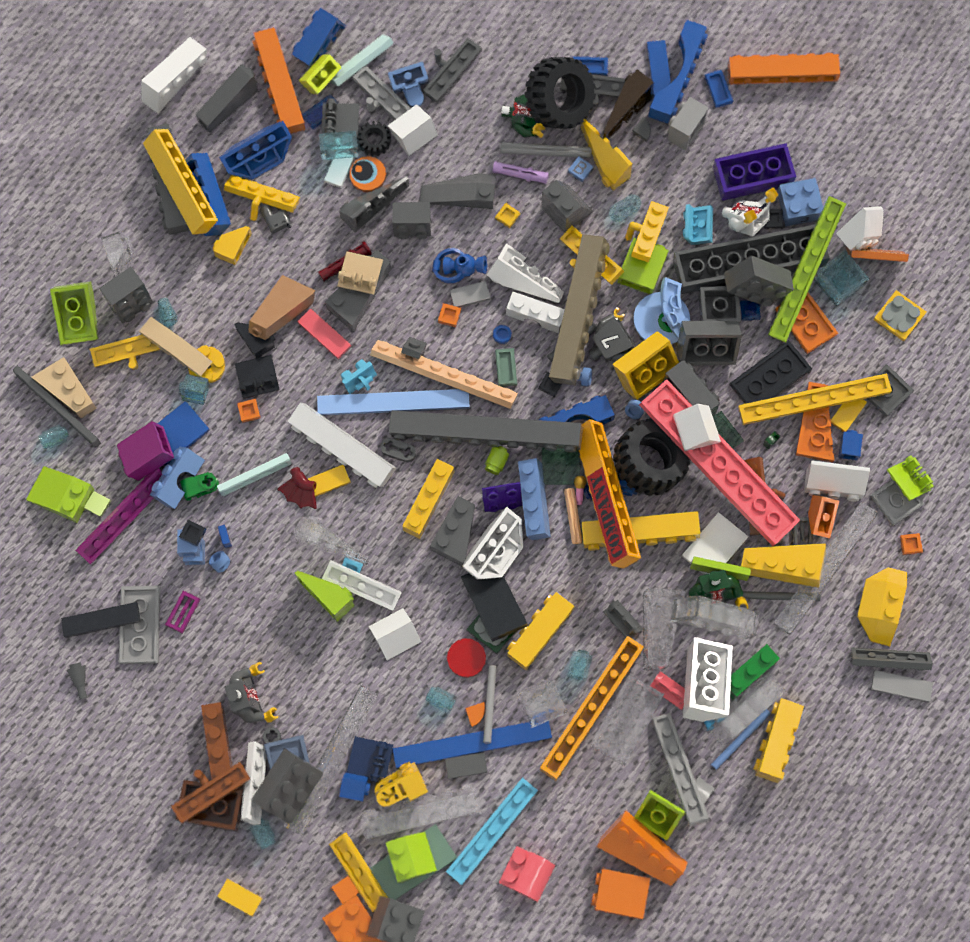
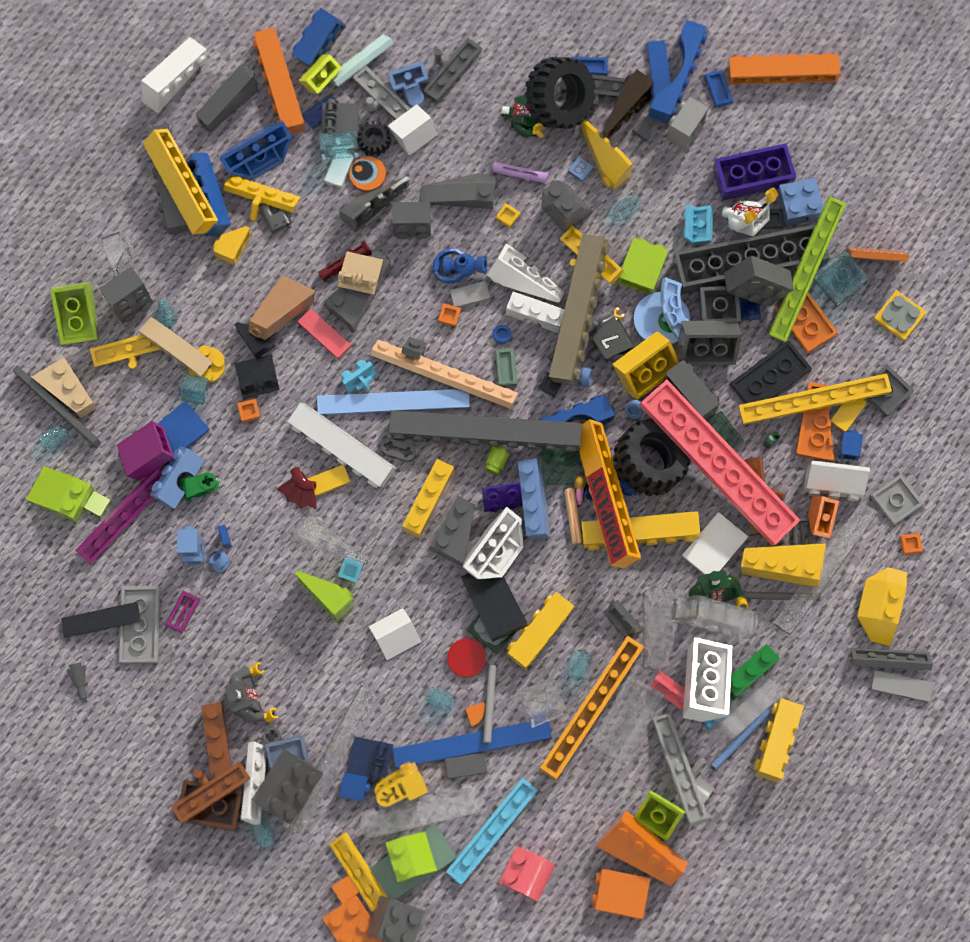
(192, 533): black tile -> none
(240, 897): yellow tile -> none
(254, 474): light aqua tile -> none
(362, 585): white plate -> none
(546, 150): light grey axle -> none
(648, 231): yellow plate -> none
(696, 427): white slope -> none
(708, 566): lime tile -> none
(863, 229): white slope -> none
(909, 479): lime hinge -> none

